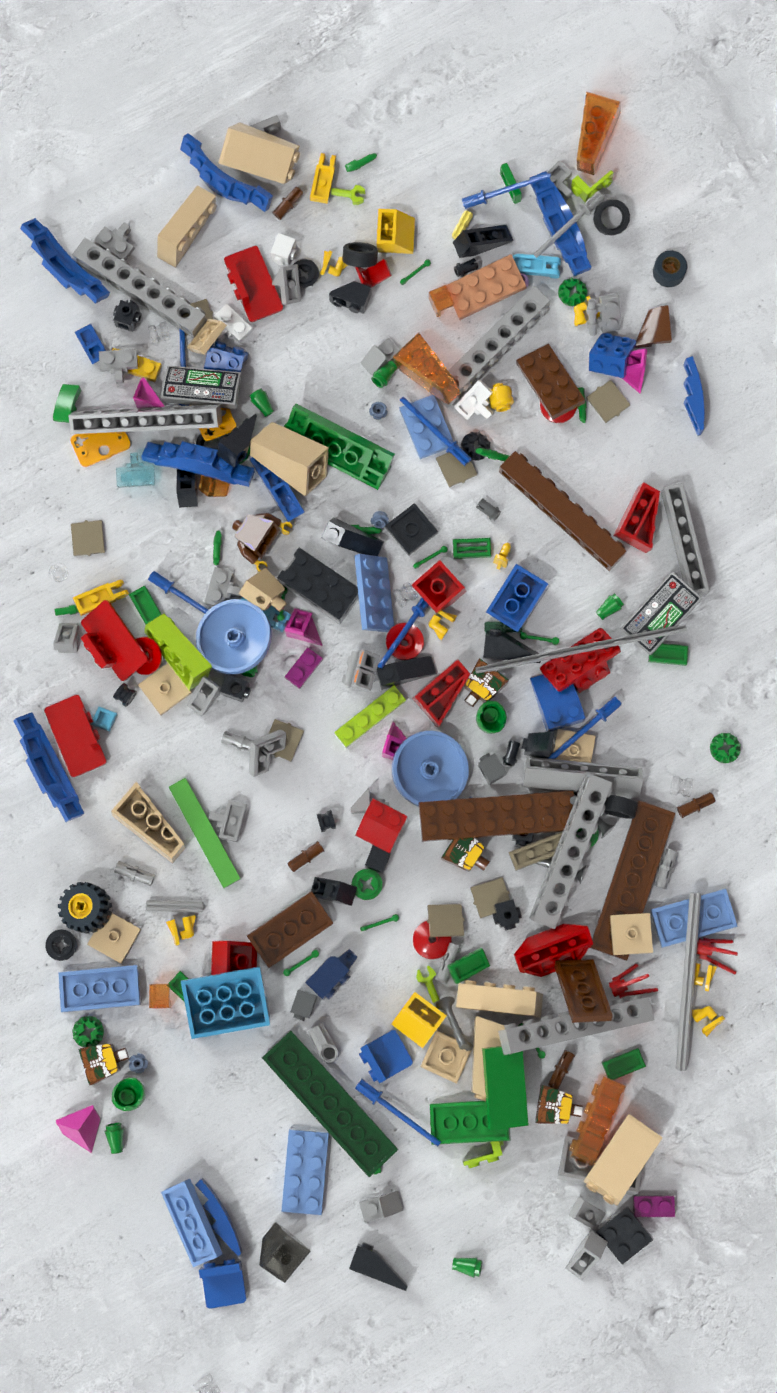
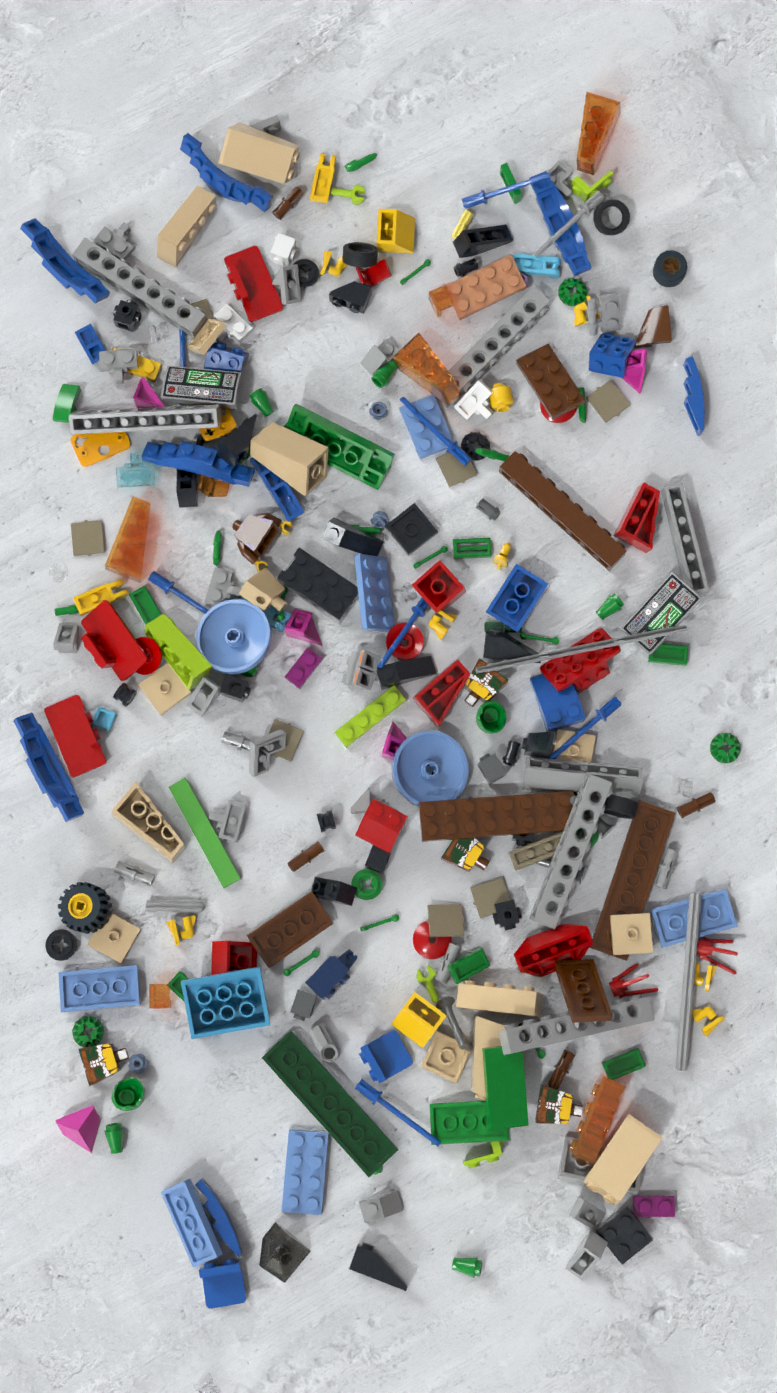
(130, 543): none -> clear orange wedge

